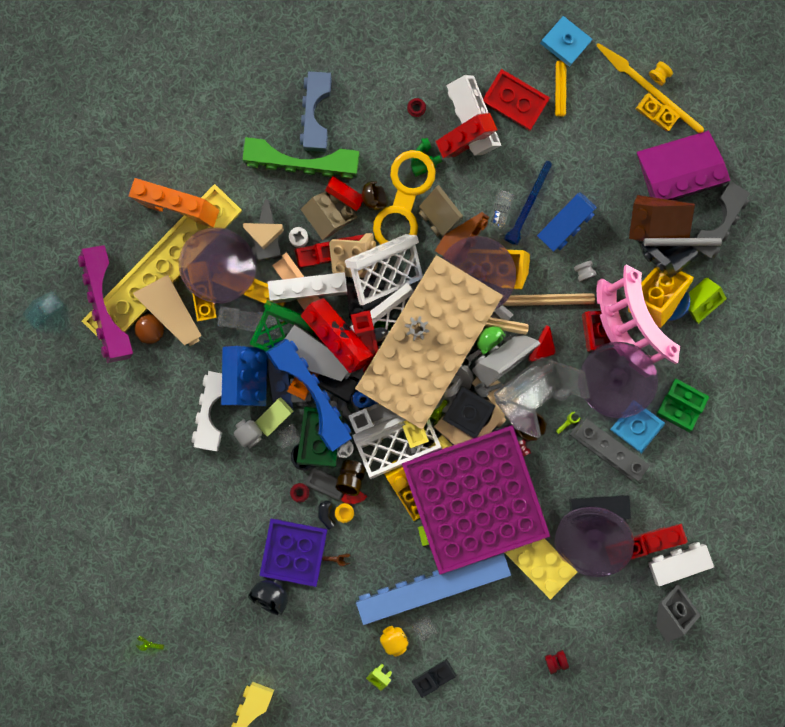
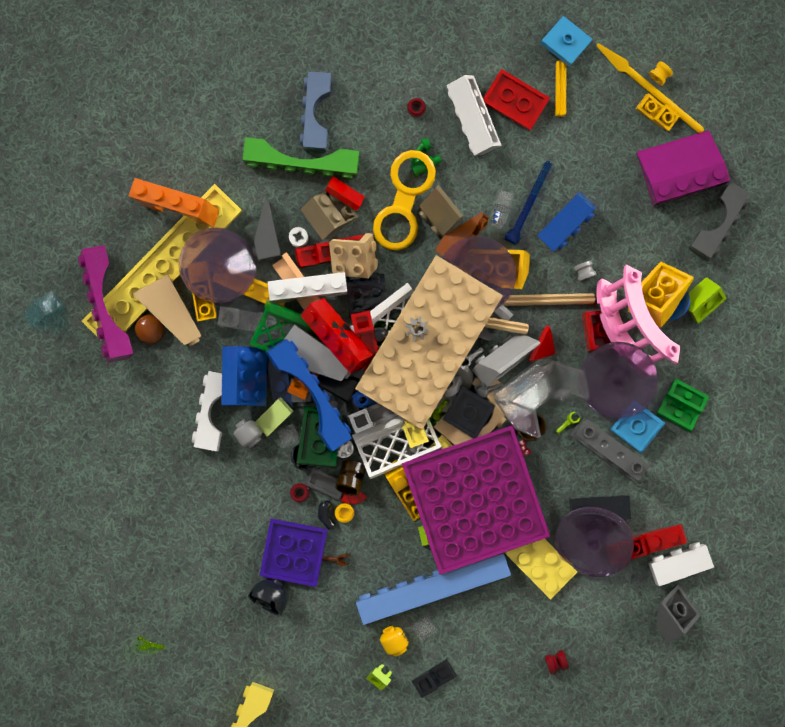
(263, 233): tan slope -> none
(373, 196): dark brown hair -> none
(379, 253): white fence -> none
(458, 140): red arch -> none
(489, 338): bright green hair -> none
(660, 218): reddish brown slope -> none
(670, 258): black bracket -> none
(682, 241): light grey bar -> none

